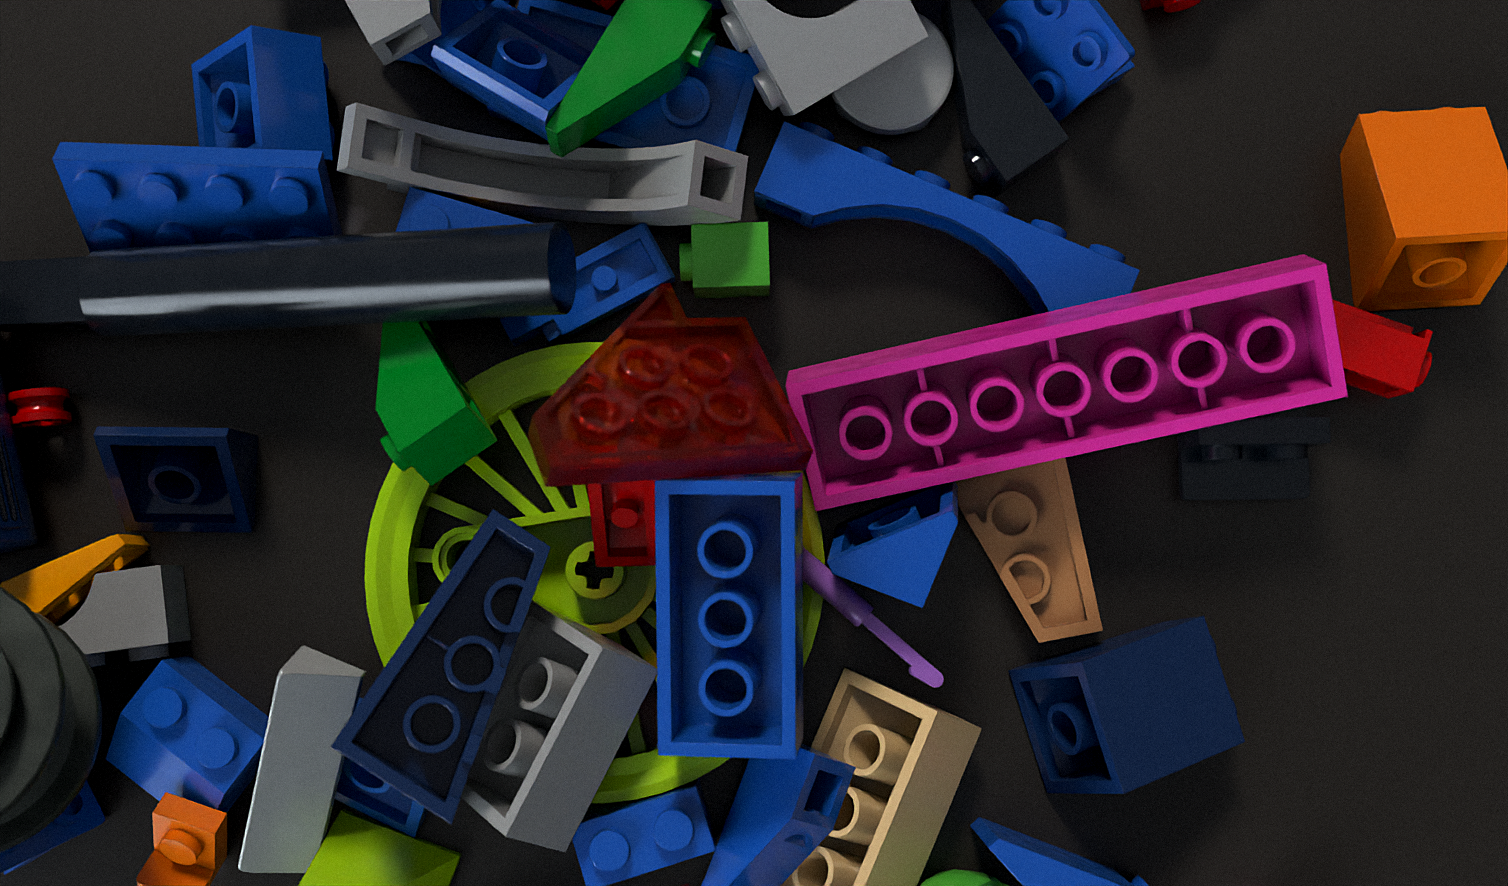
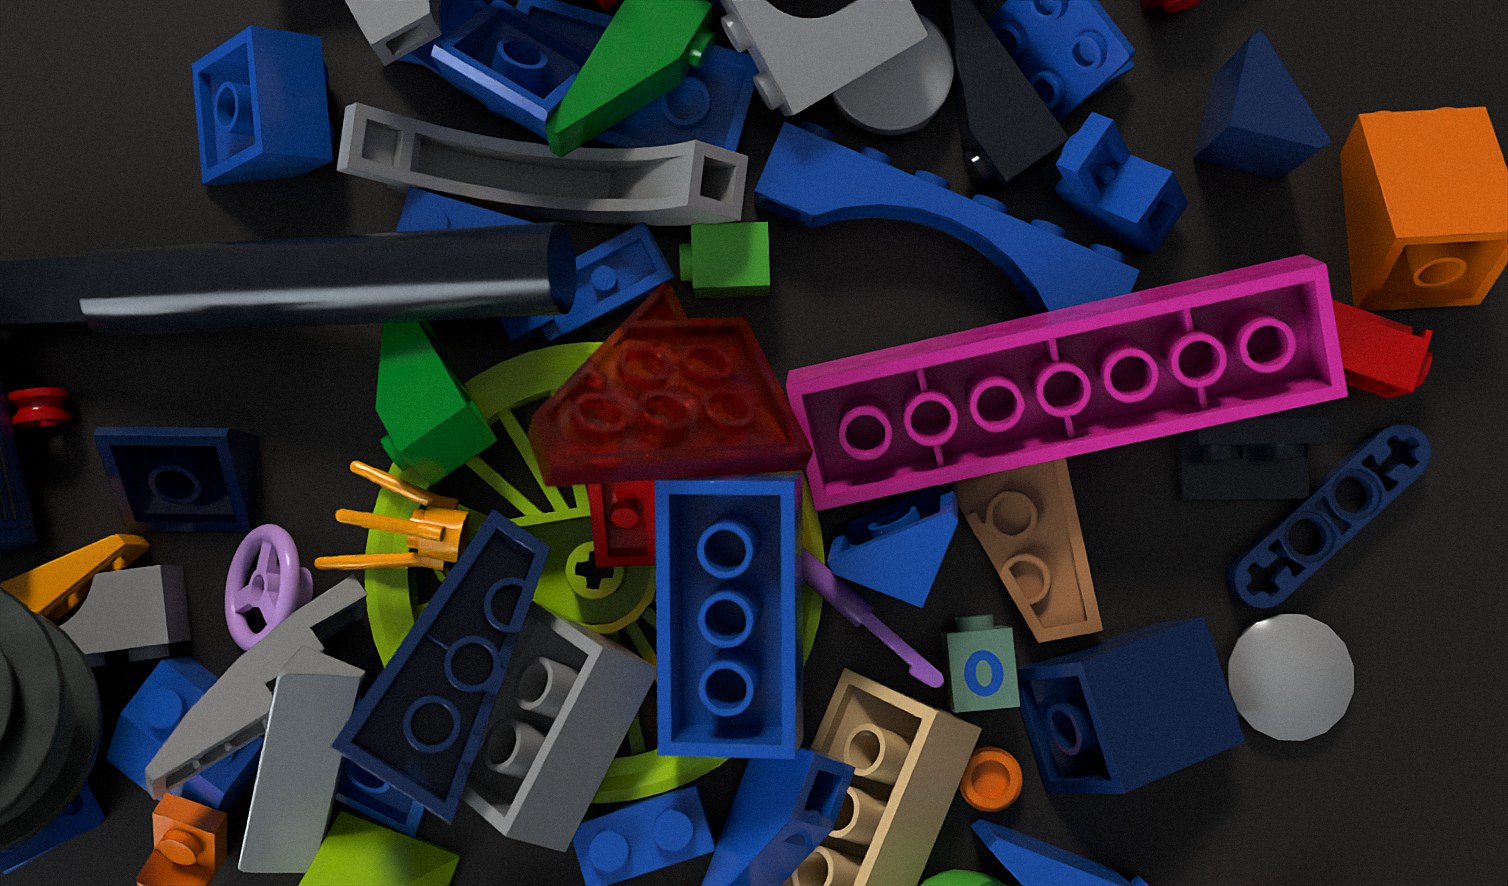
(194, 194): blue plate -> none
(241, 699): none -> light grey slope
(272, 587): none -> lavender piece
(437, 532): none -> light orange plant
(979, 665): none -> sand green brick
(991, 779): none -> orange tile
(1118, 190): none -> blue brick
(1258, 116): none -> dark blue slope
(1290, 676): none -> light grey dish
(1333, 522): none -> dark blue beam

